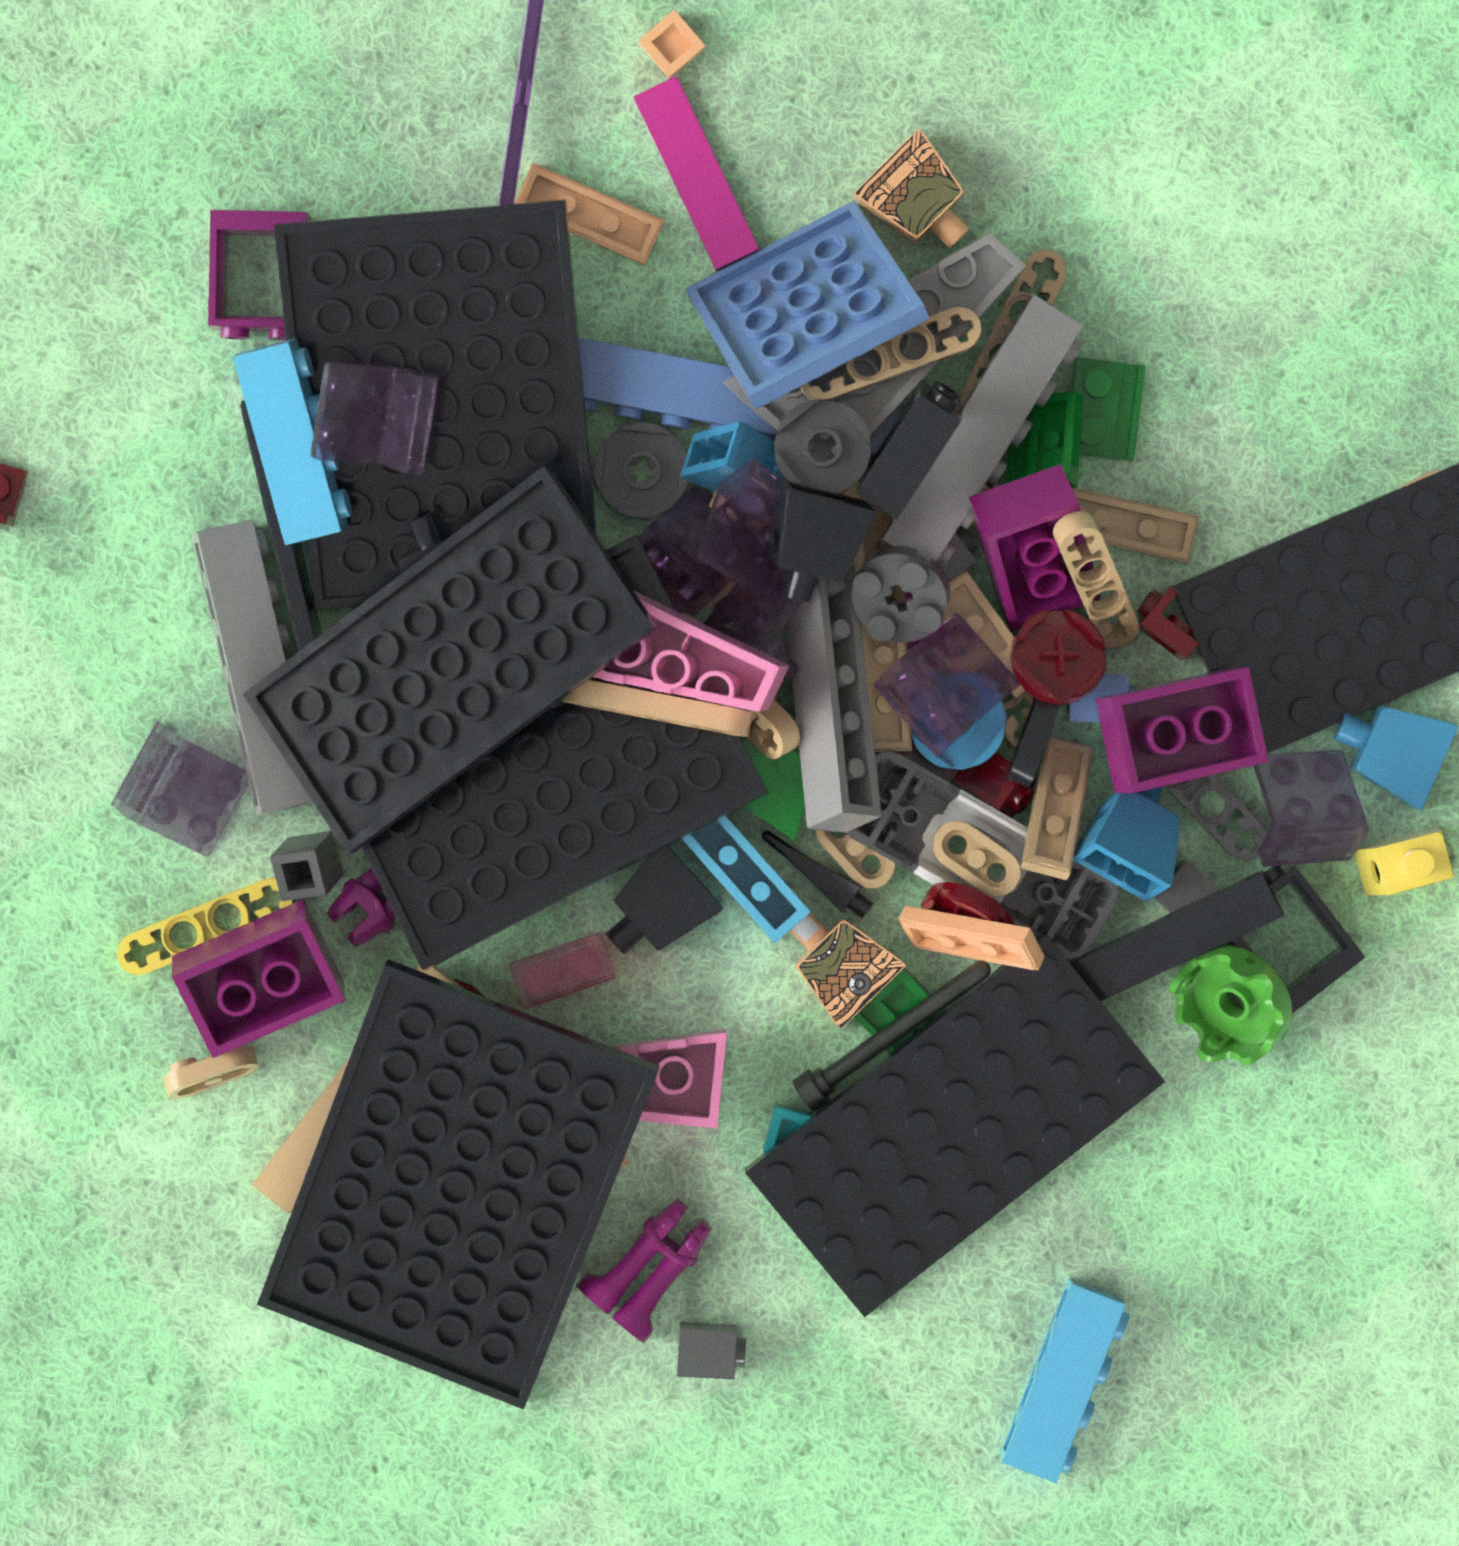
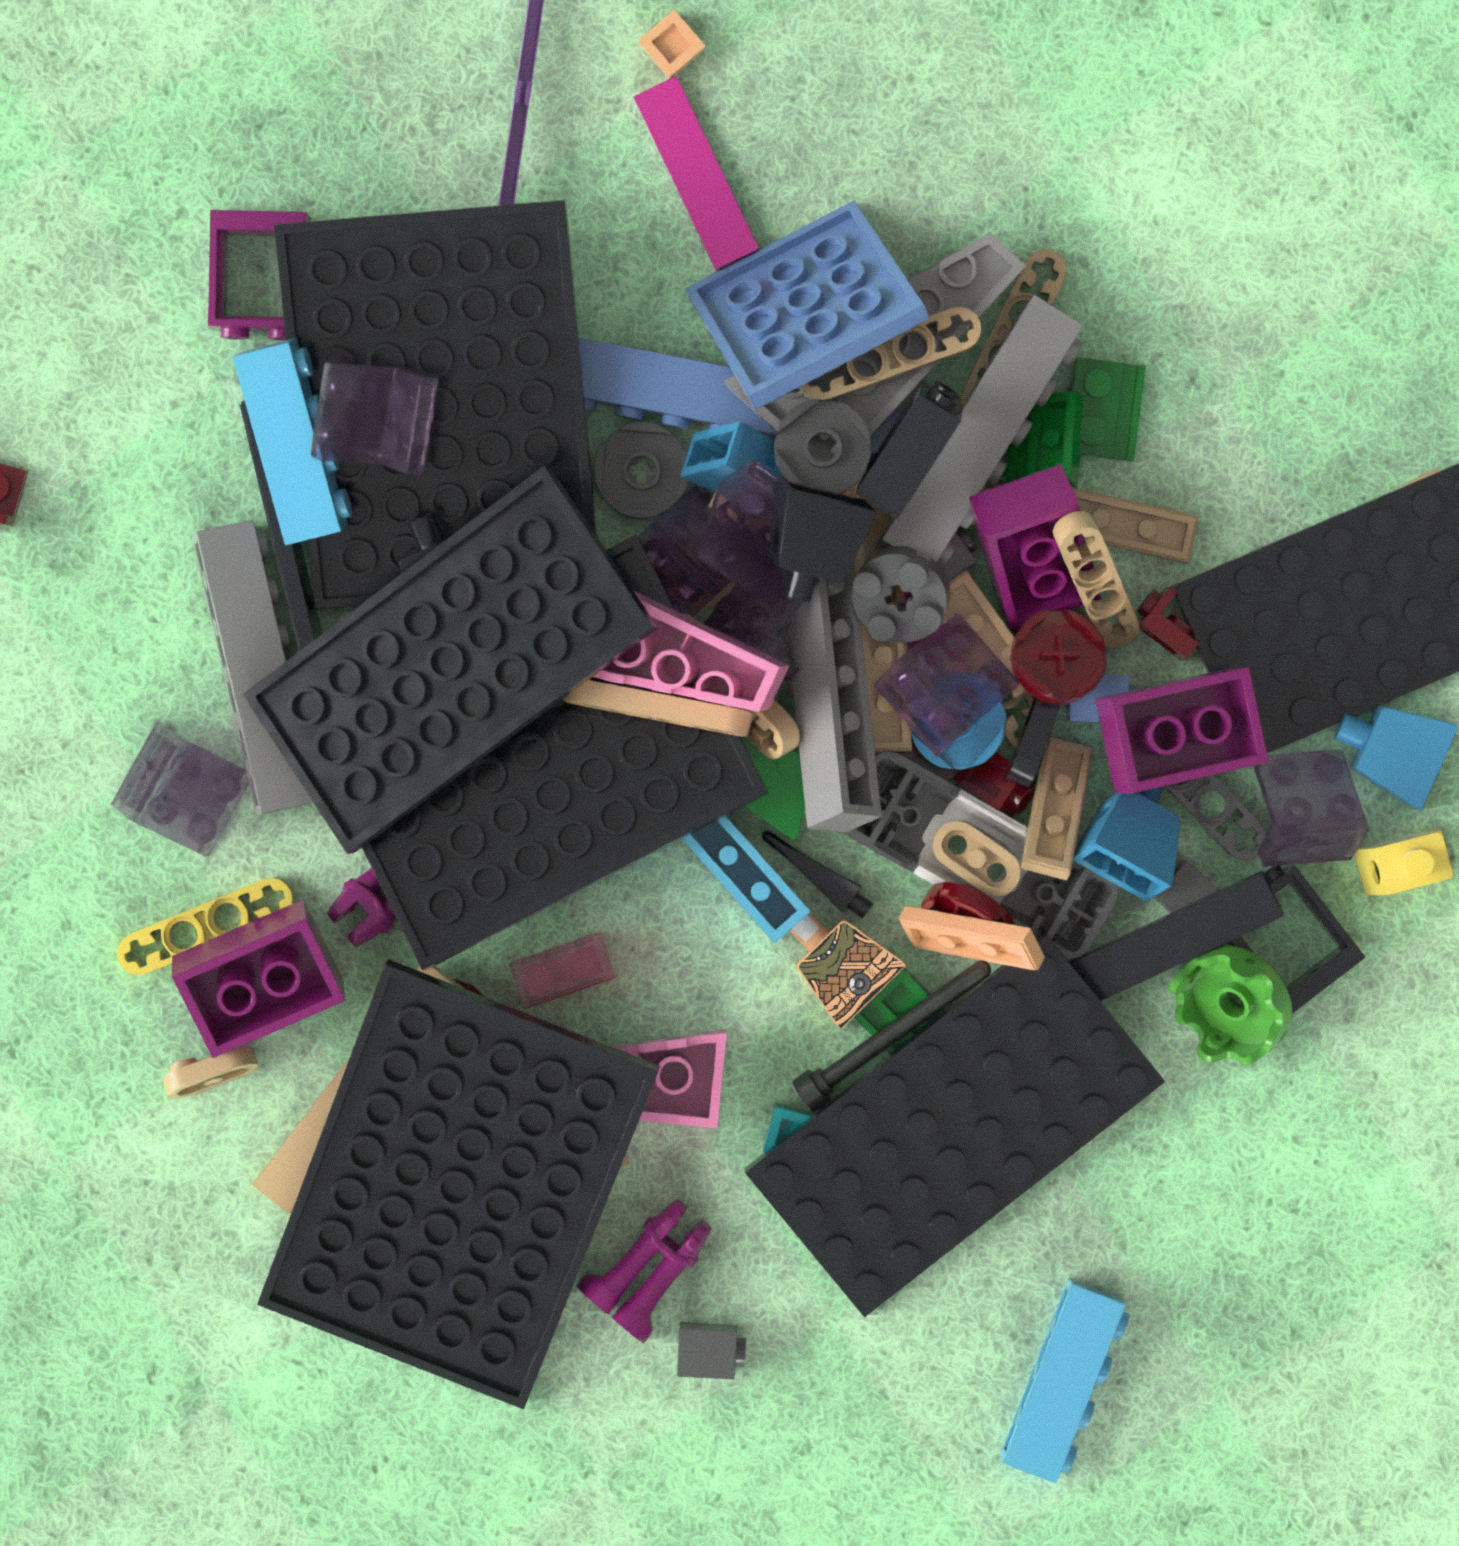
(306, 866): dark grey brick -> none
(595, 214): light nougat tile -> none
(661, 903): black torso -> none
(849, 856): tan plate -> none
(915, 193): torso -> none

